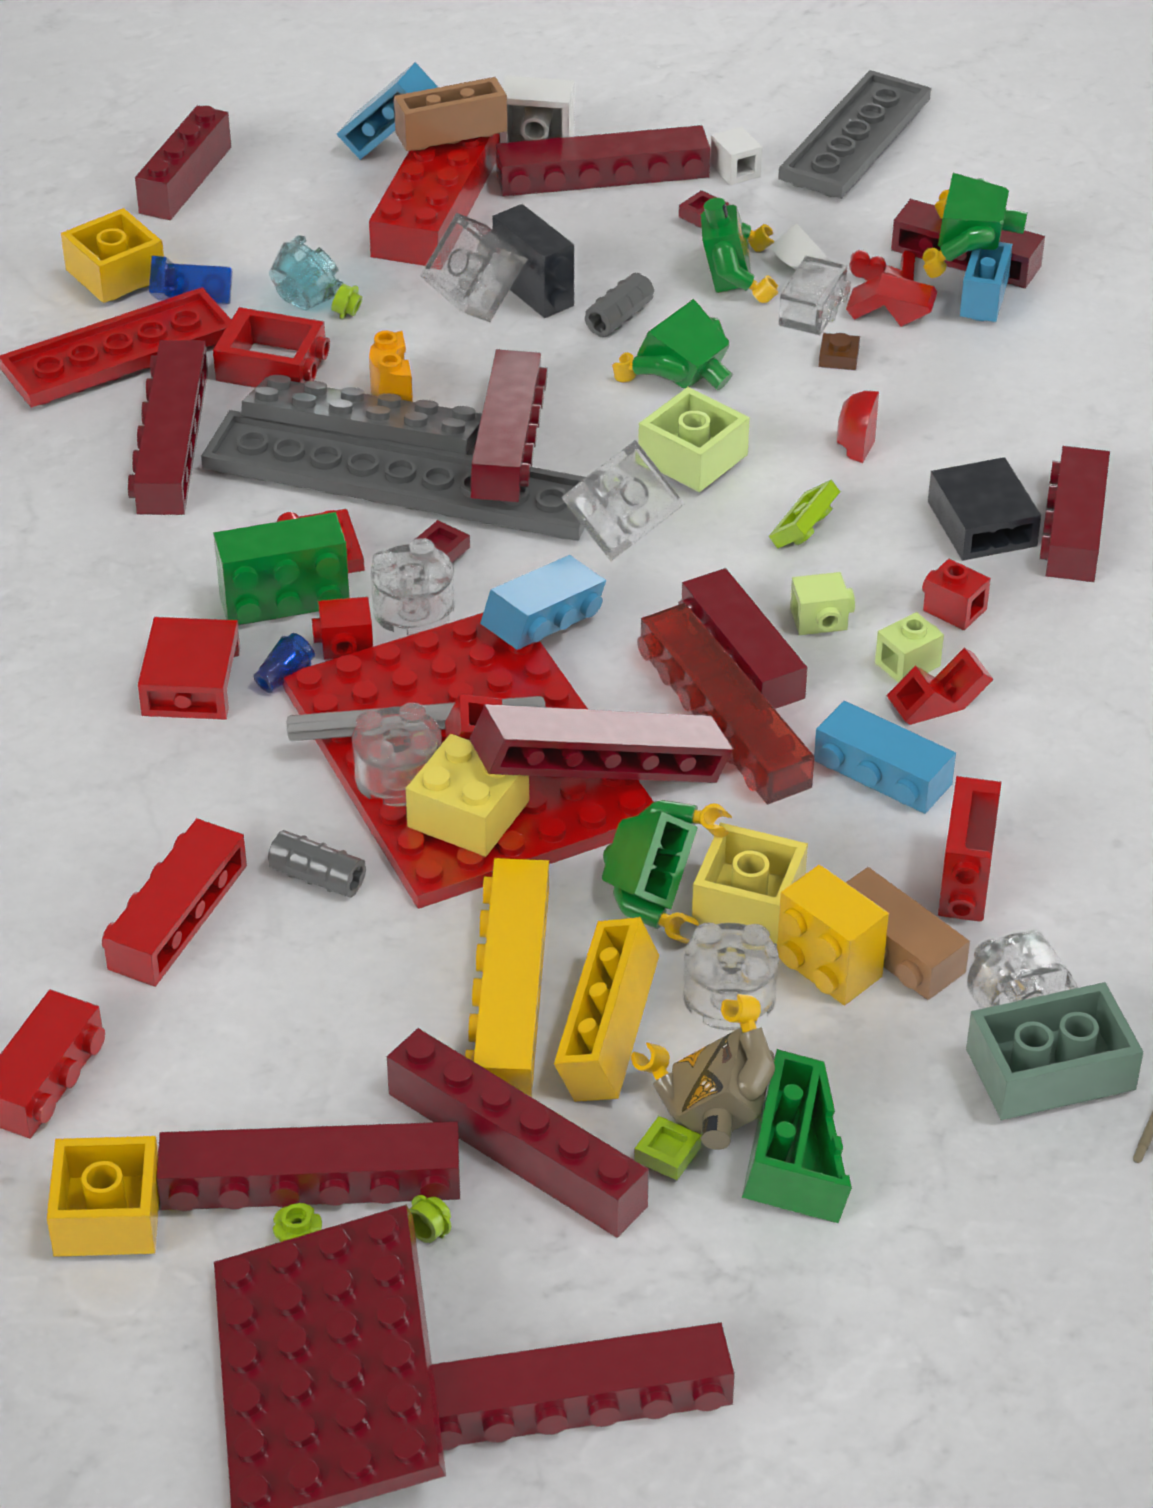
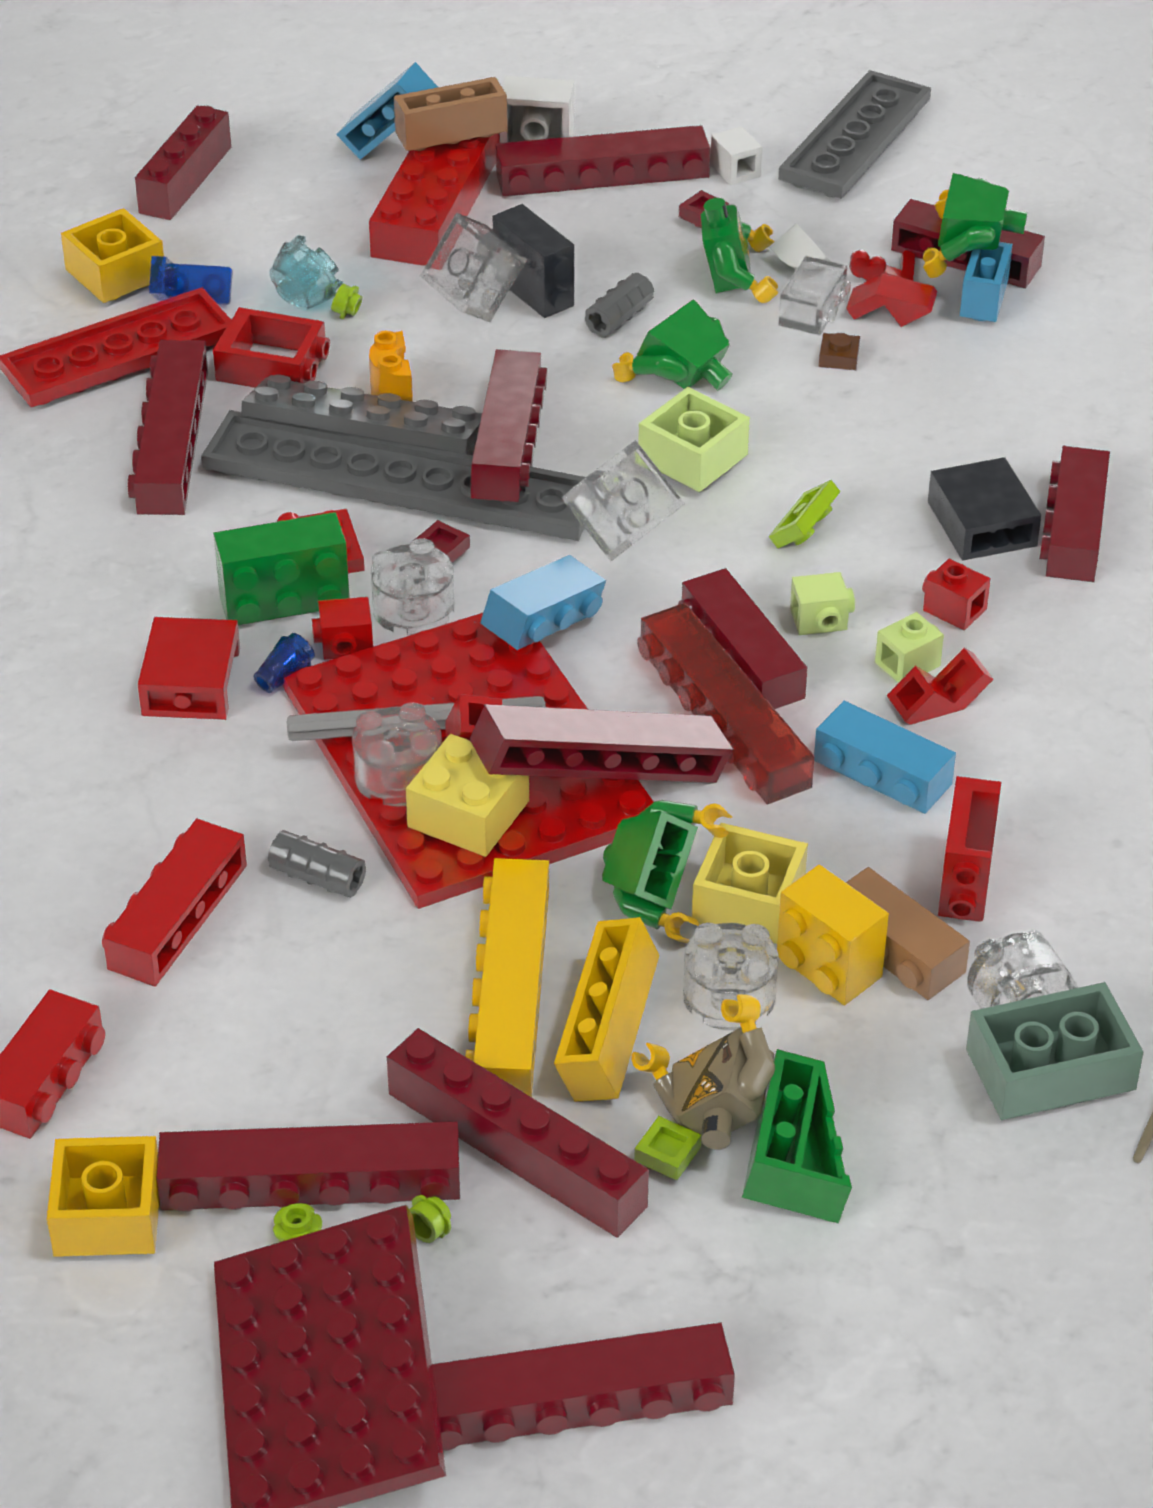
(858, 424): red brick -> none

